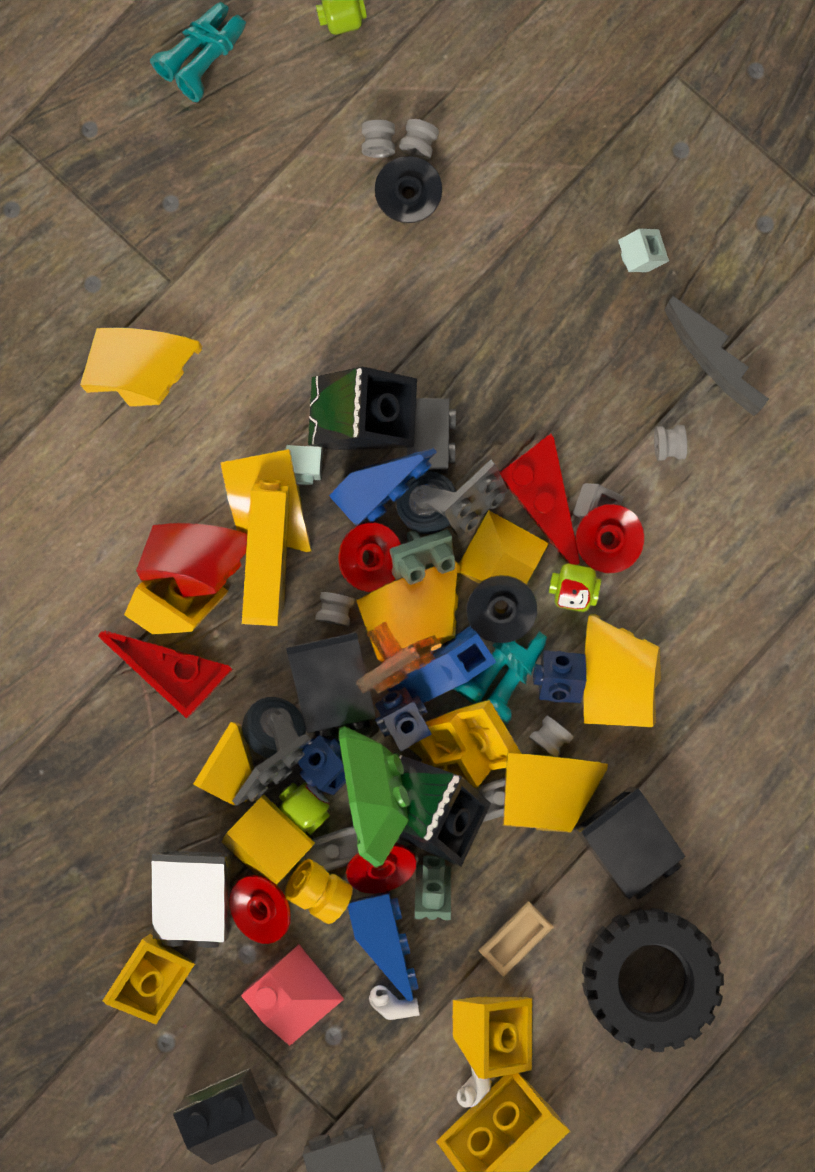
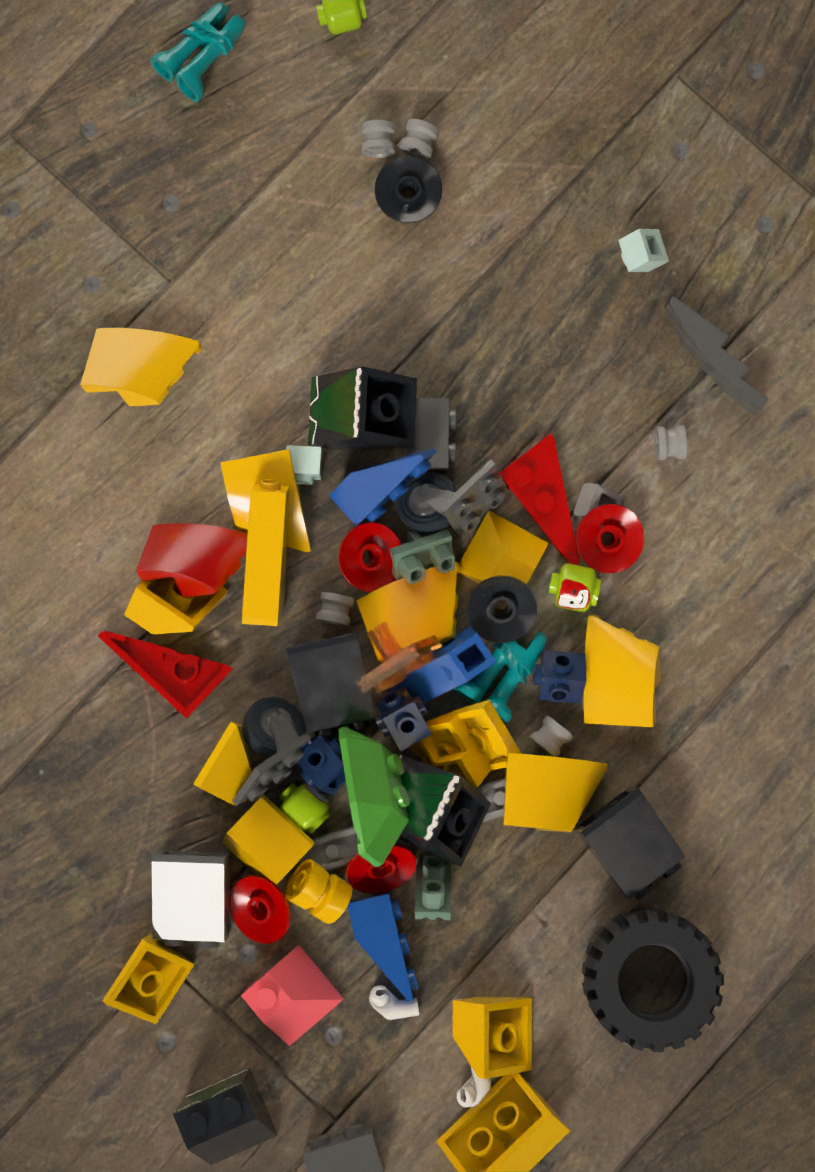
(516, 938): tan tile -> none

